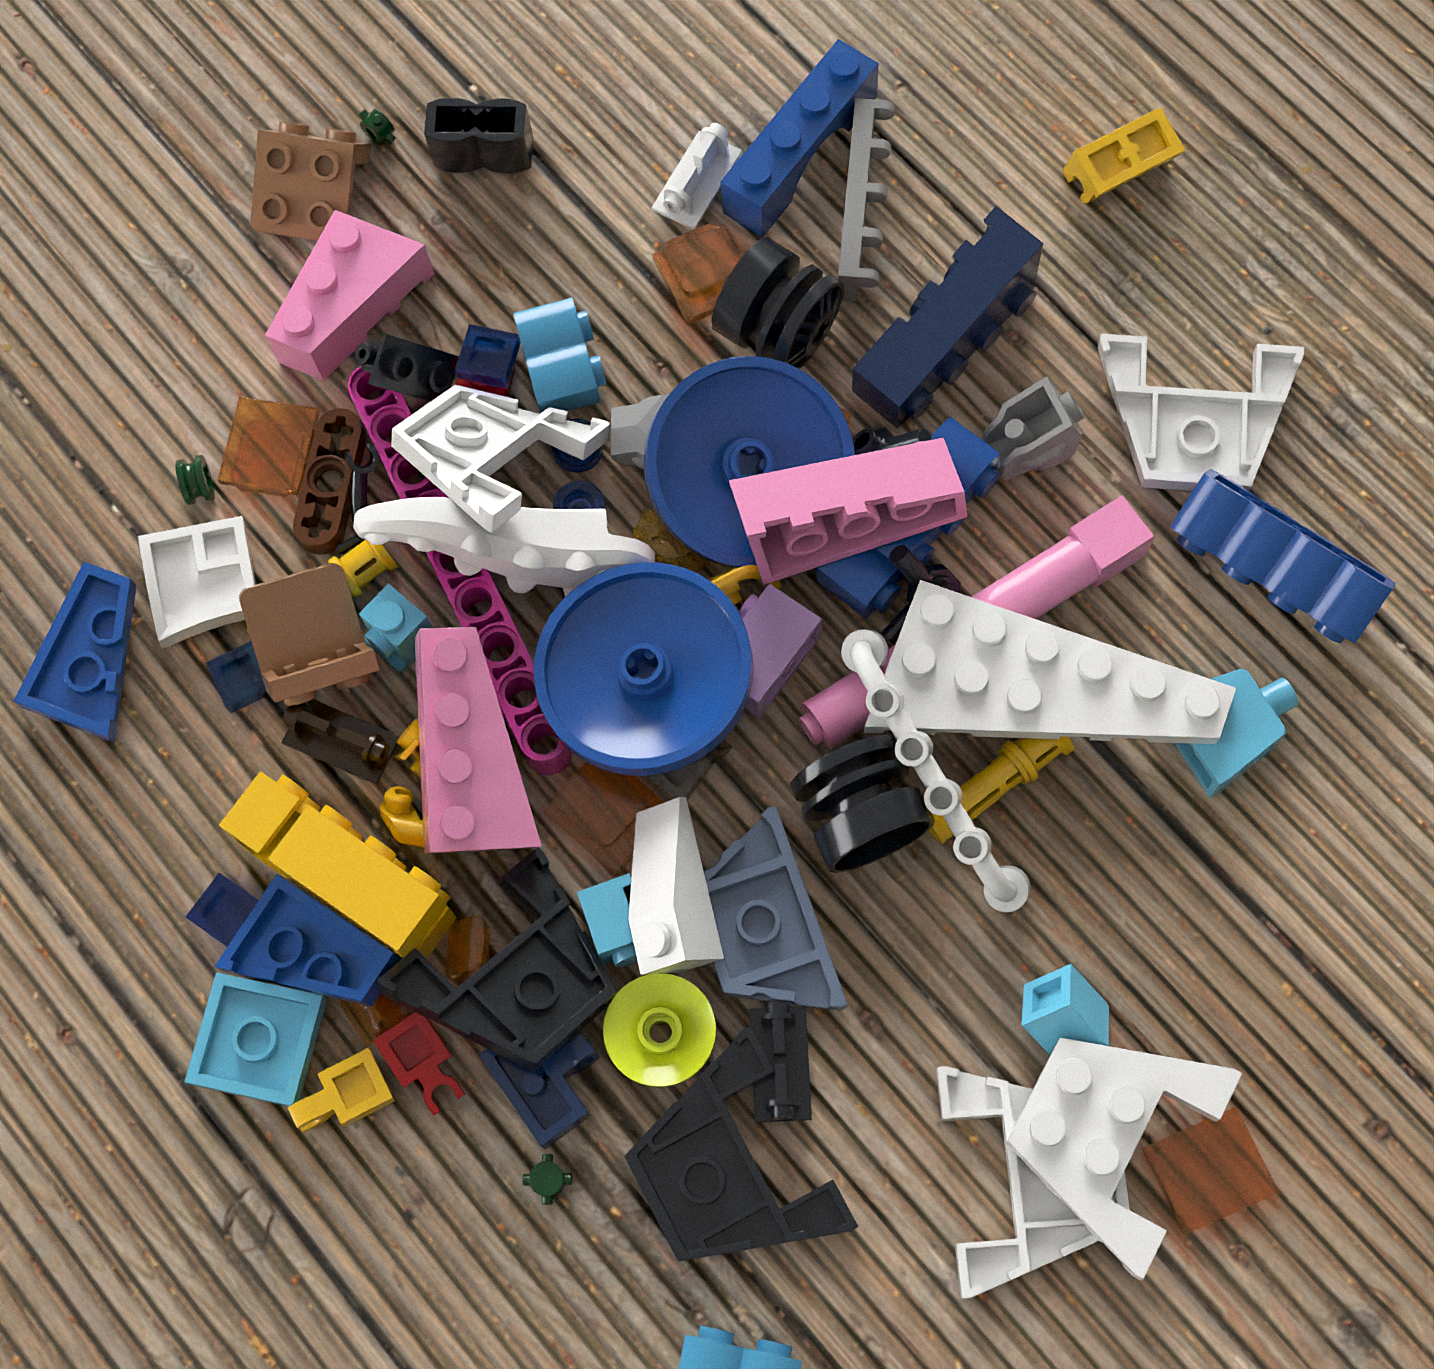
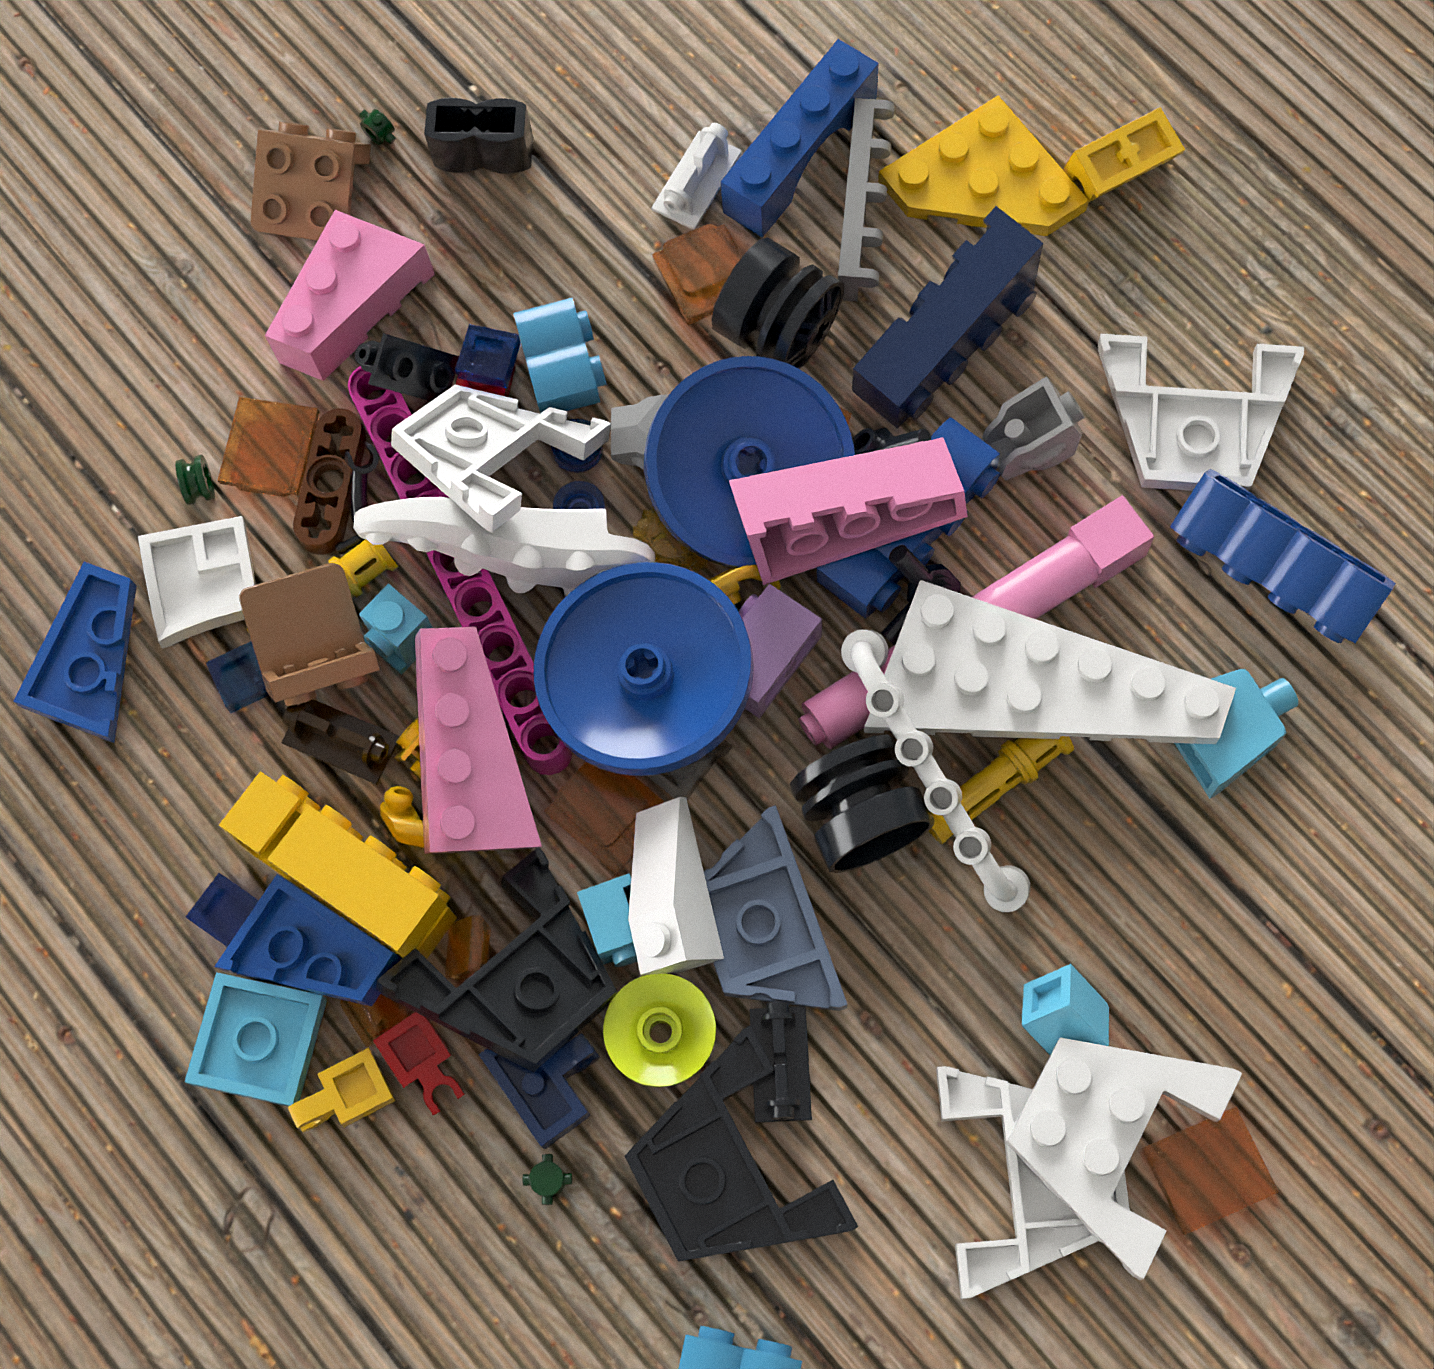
(982, 165): none -> yellow plate

